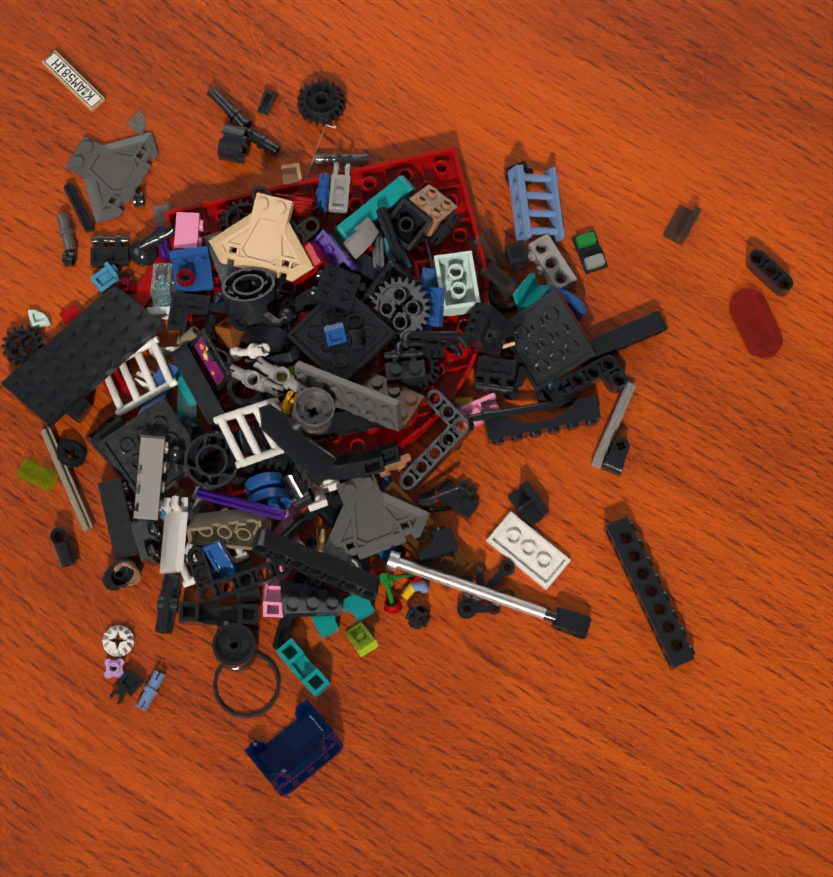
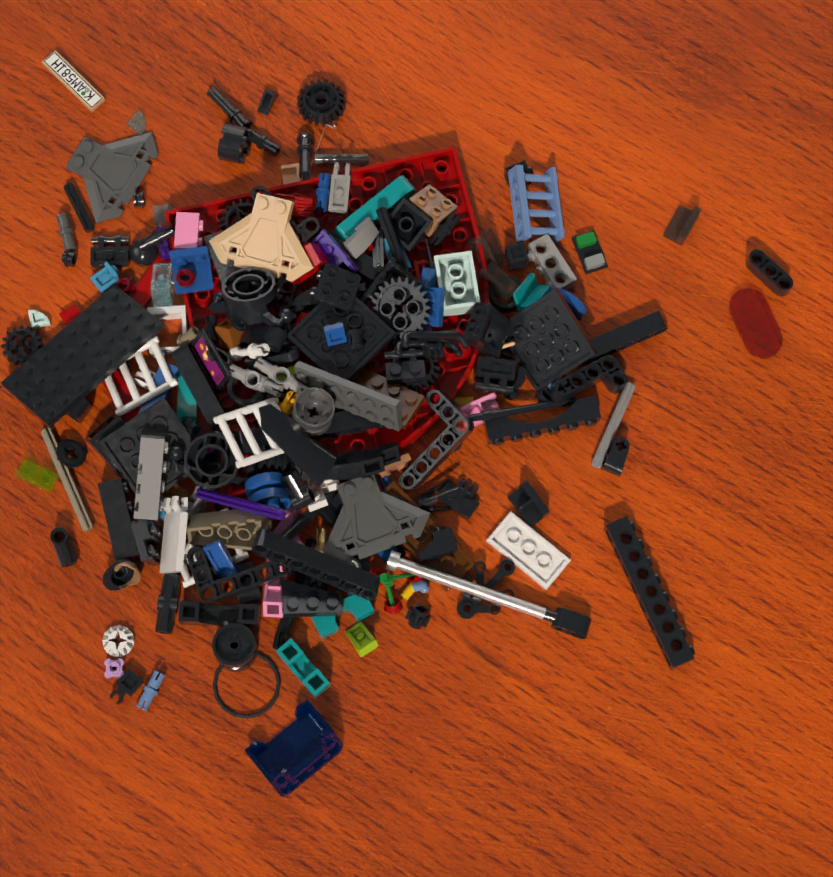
(184, 304): black plate -> none
(304, 151): none -> black pin

